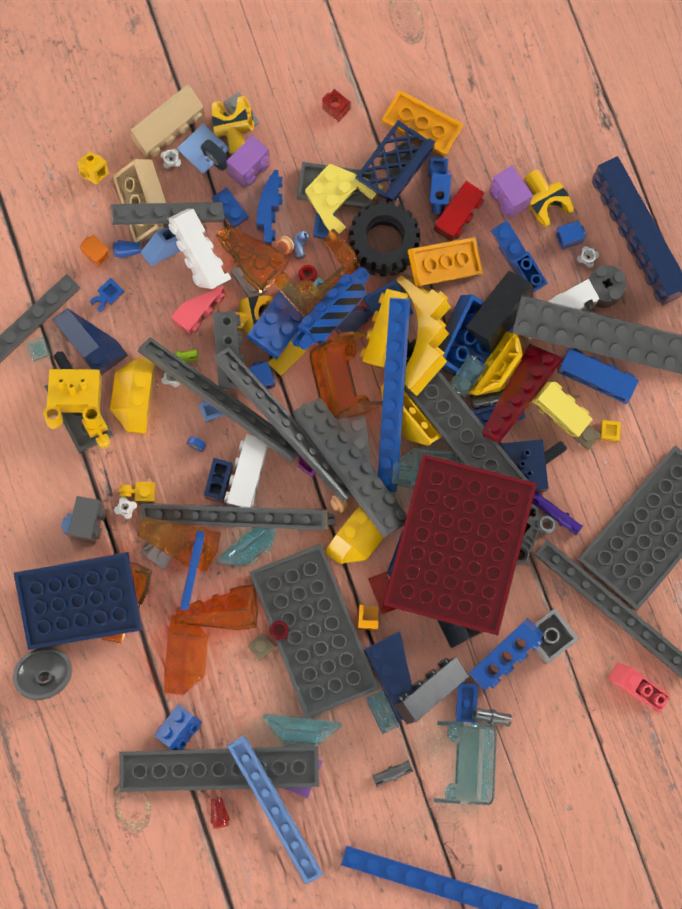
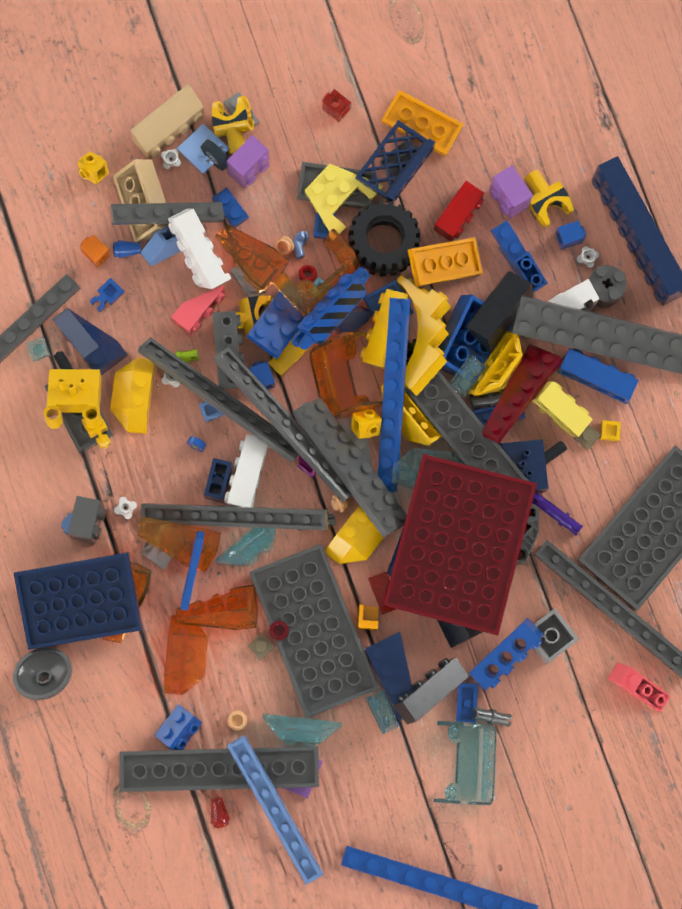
(143, 491): yellow plate -> none
(237, 720): none -> light nougat plate
(268, 205): blue slope -> none
(366, 423): none -> yellow brick
(392, 773): dark grey pin -> none
(437, 164): blue tile -> none
(439, 182): blue torso -> none
(546, 518): light grey plate -> none

